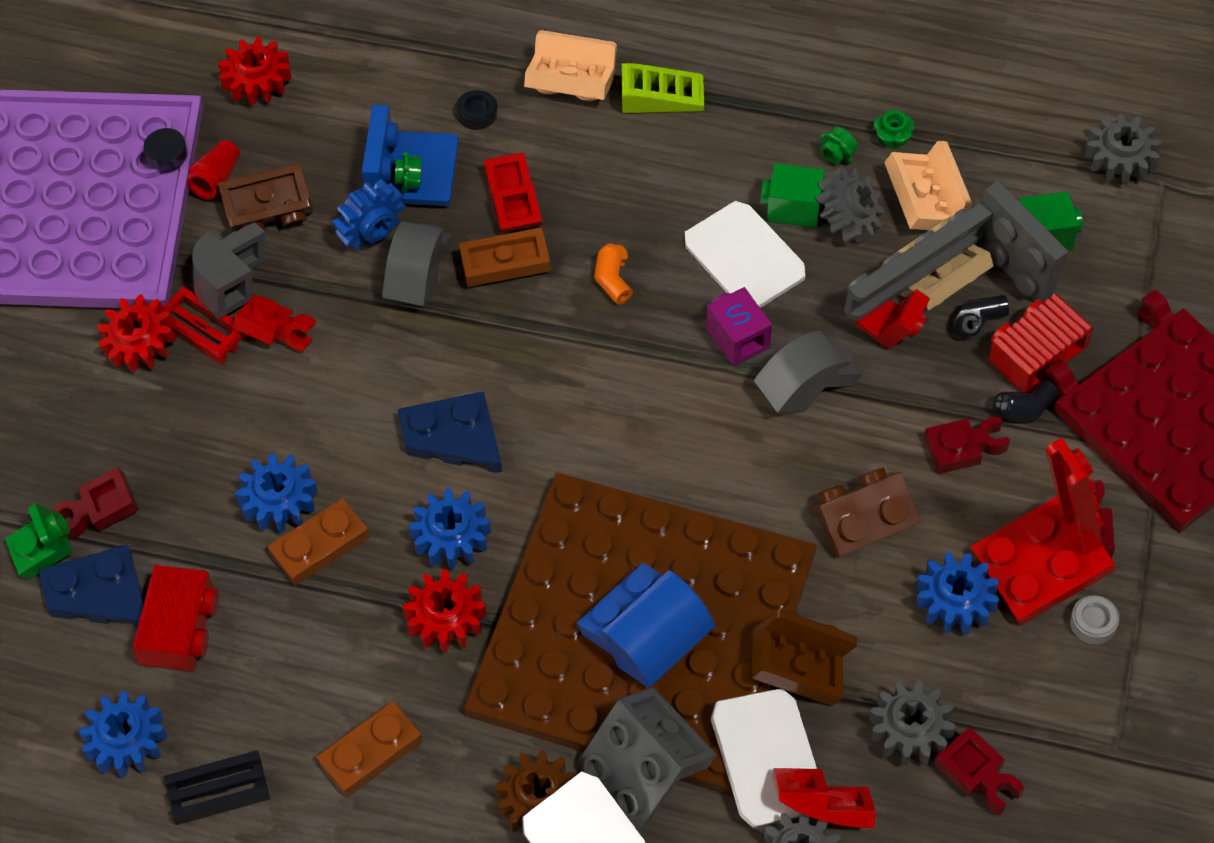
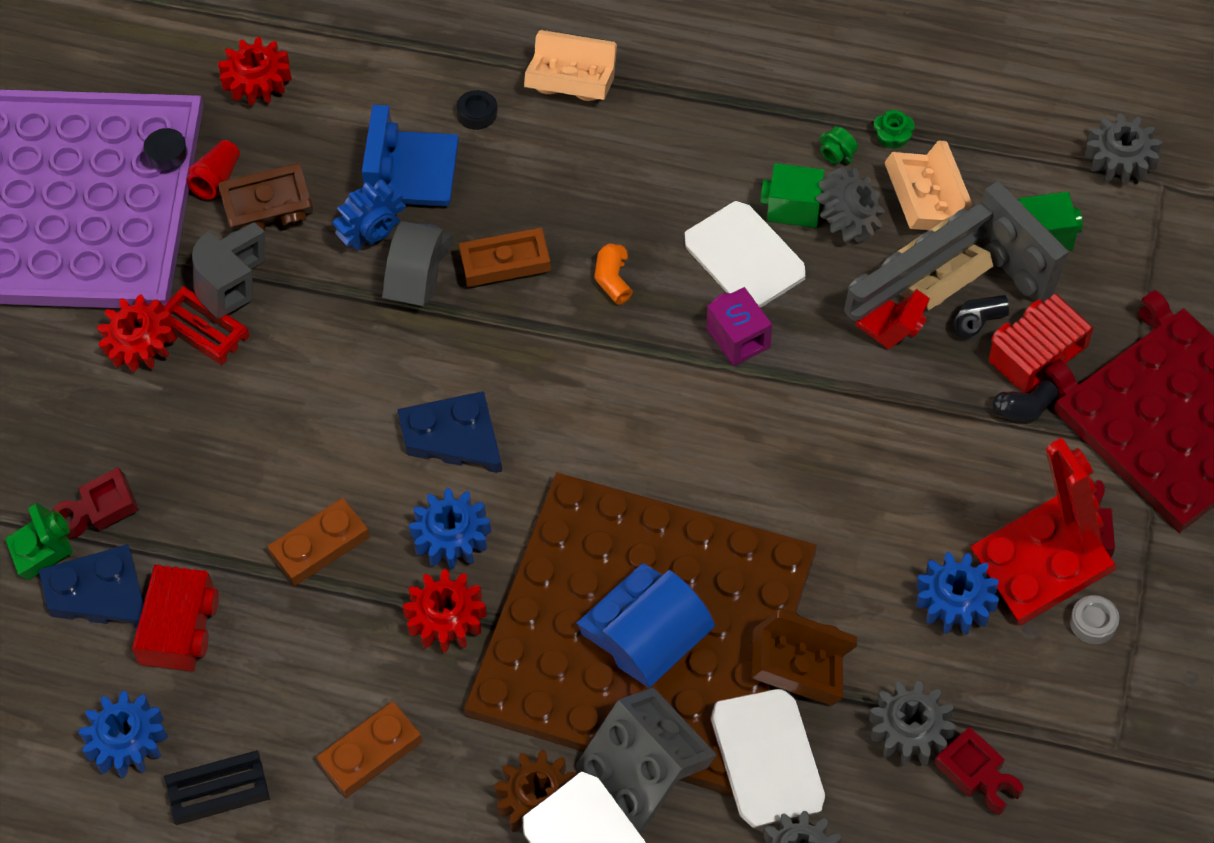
(270, 321): red plate -> none
(276, 492): blue gear -> none
(407, 172): green plate -> none
(512, 192): red slope -> none
(648, 77): lime slope -> none
(803, 370): dark grey brick -> none
(808, 794): red slope -> none
(866, 511): reddish brown bracket -> none
(959, 446): dark red plate -> none

